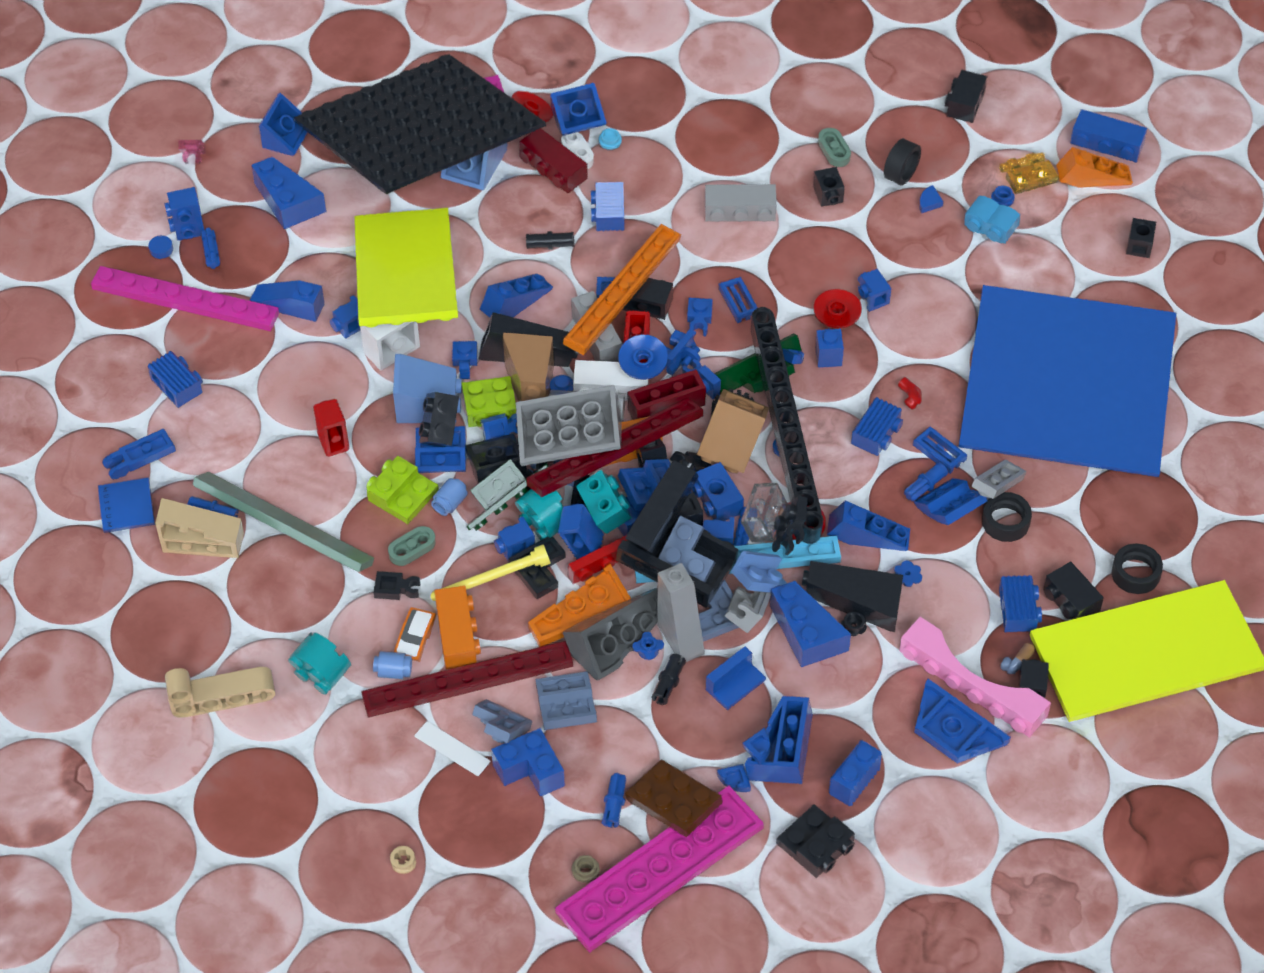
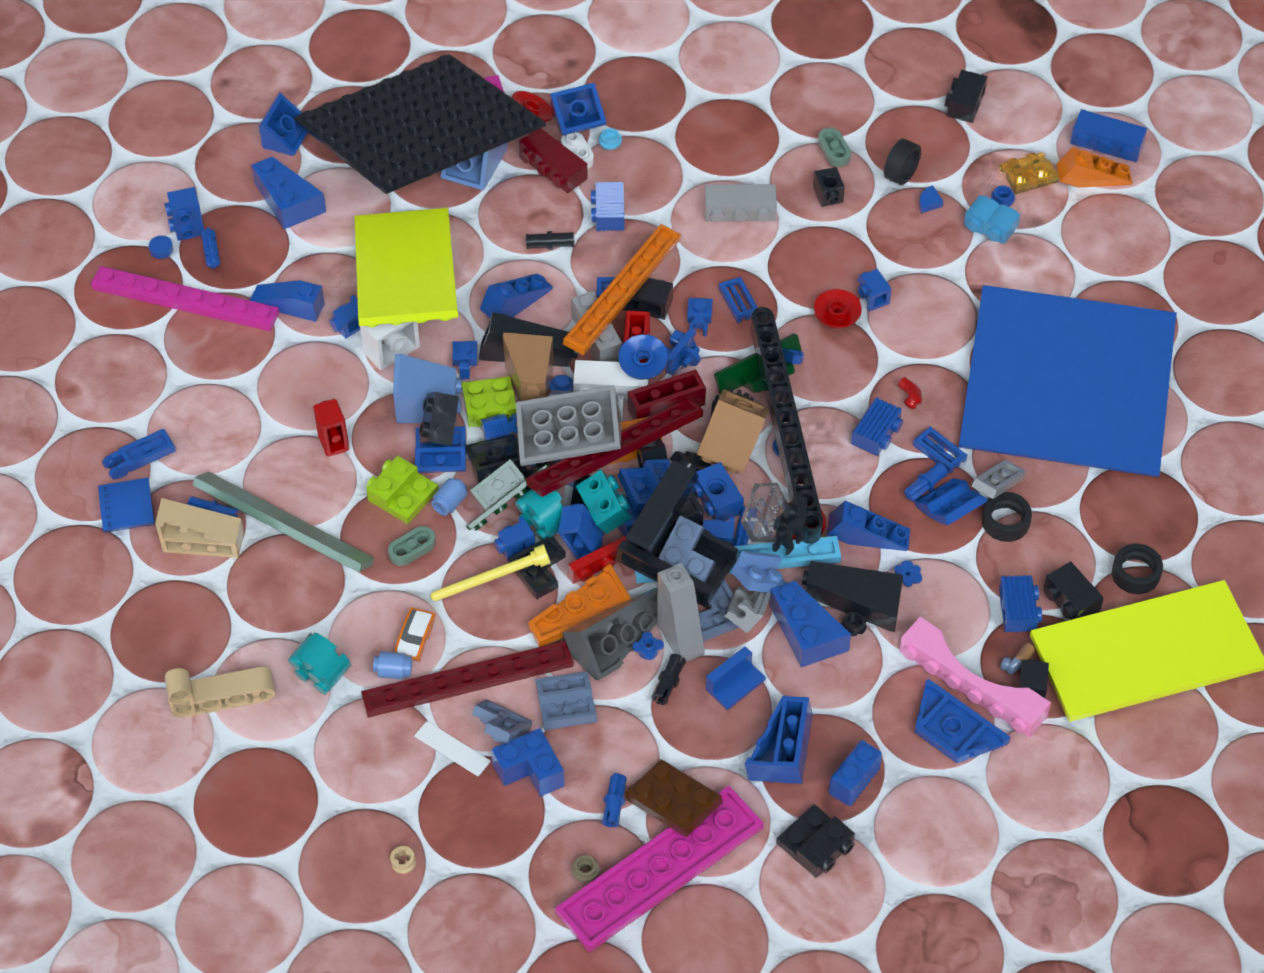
(175, 379): blue brick -> none
(191, 147): clear pink tile -> none
(391, 586): black plate -> none
(457, 626): orange brick -> none
(710, 380): blue plate -> none
(735, 778): blue tile -> none
(758, 746): blue tile -> none
(829, 348): blue brick -> none
(1141, 238): black brick -> none

